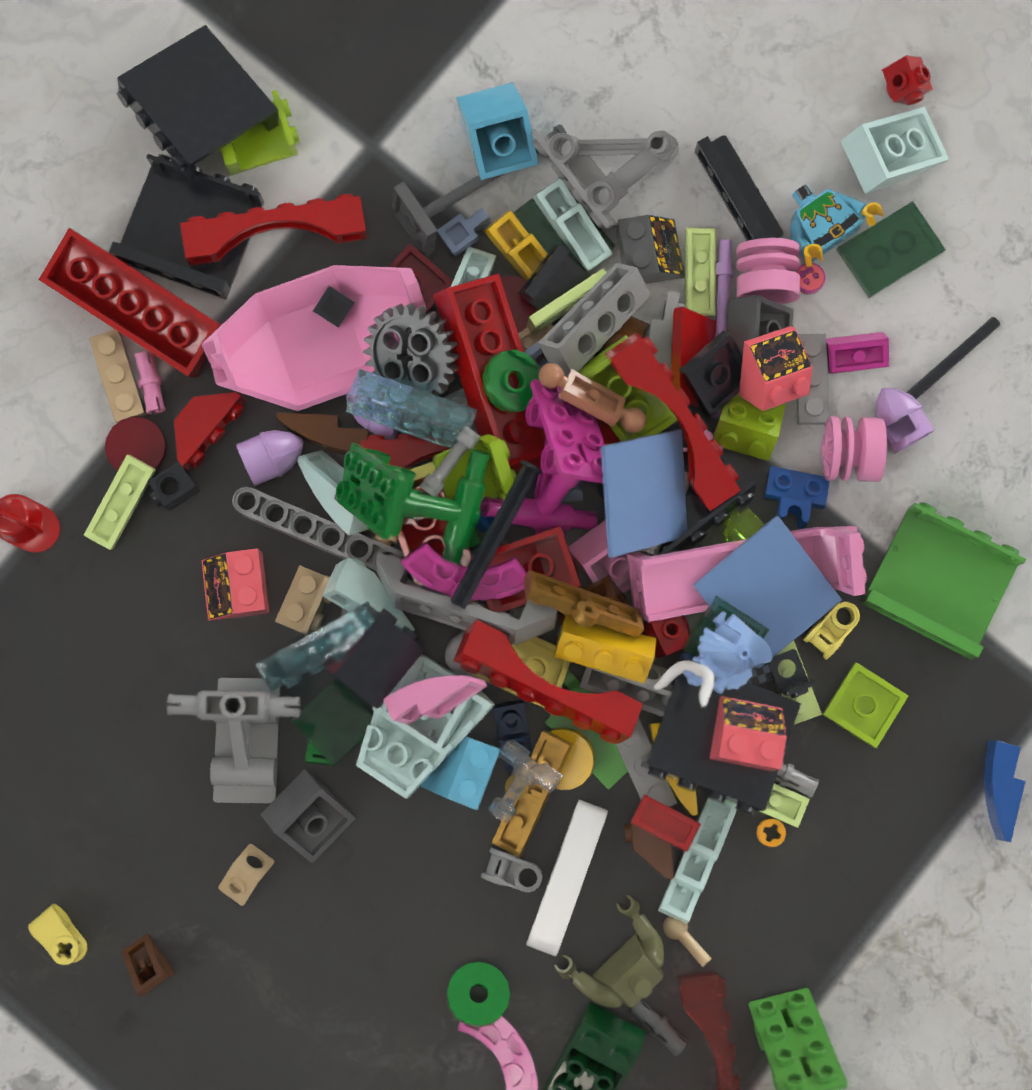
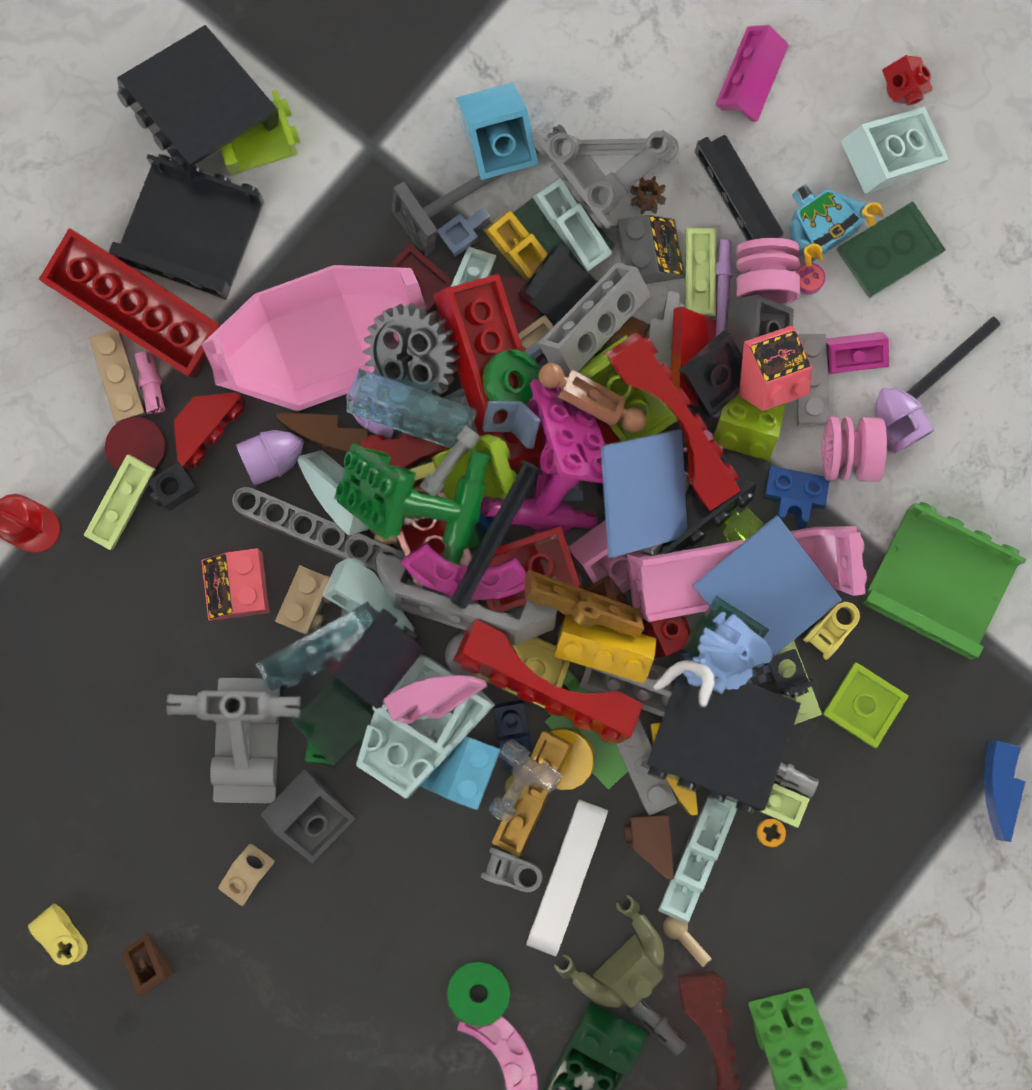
(213, 238): red arch -> none
(333, 306): black plate -> none
(520, 421): none -> sand blue bracket
(562, 304): yellowish green tile -> none
(644, 187): none -> reddish brown gear
(665, 823): red tile -> none
(749, 734): coral slope -> none
(753, 71): none -> dark pink panel

